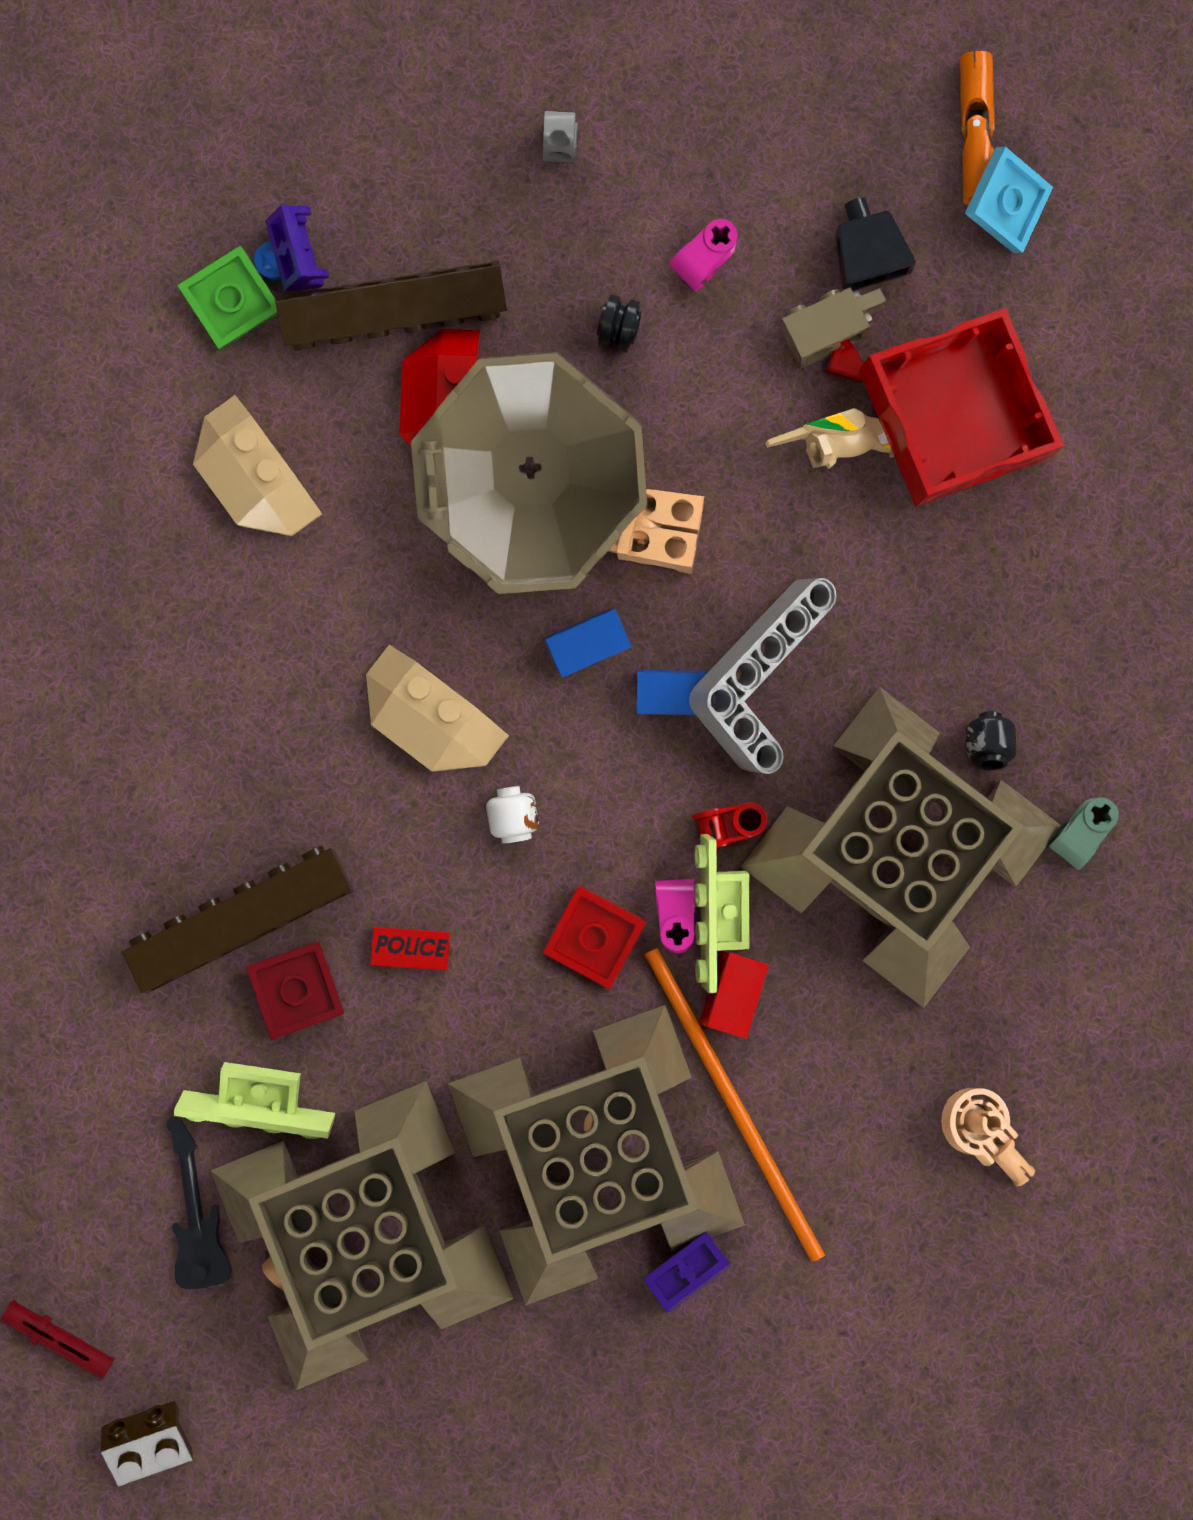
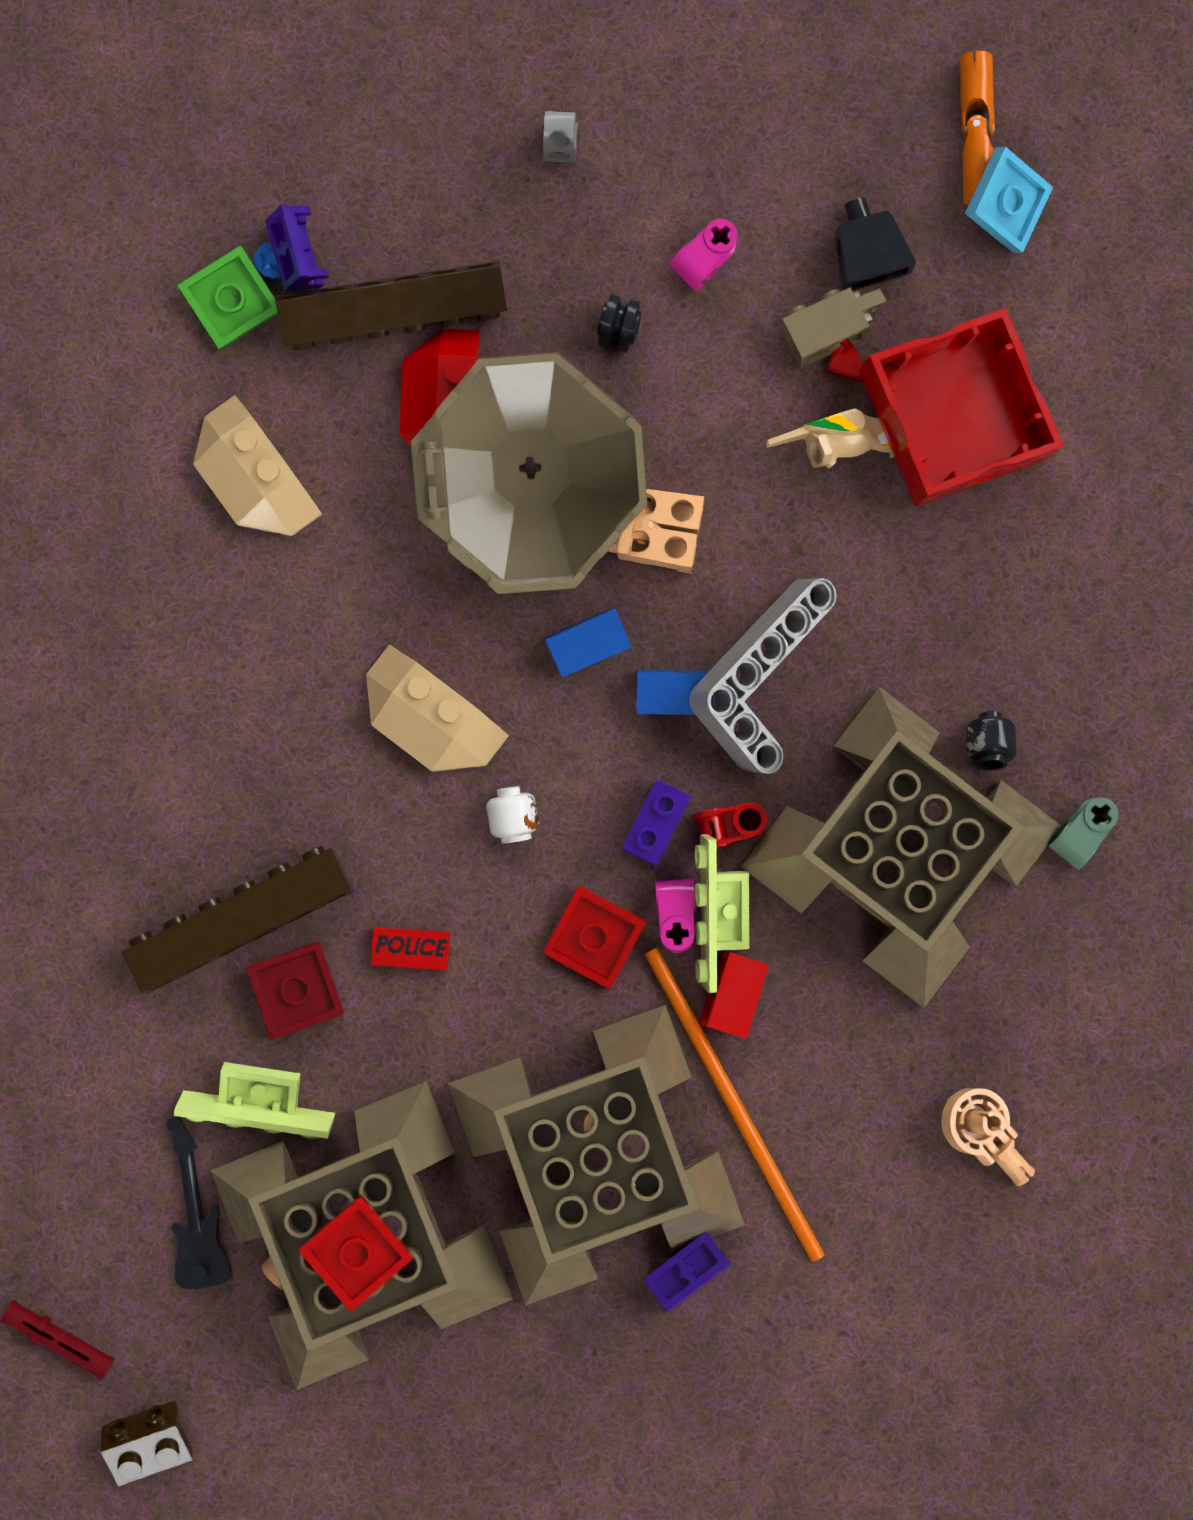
(355, 1253): none -> red plate
(656, 823): none -> dark purple brick

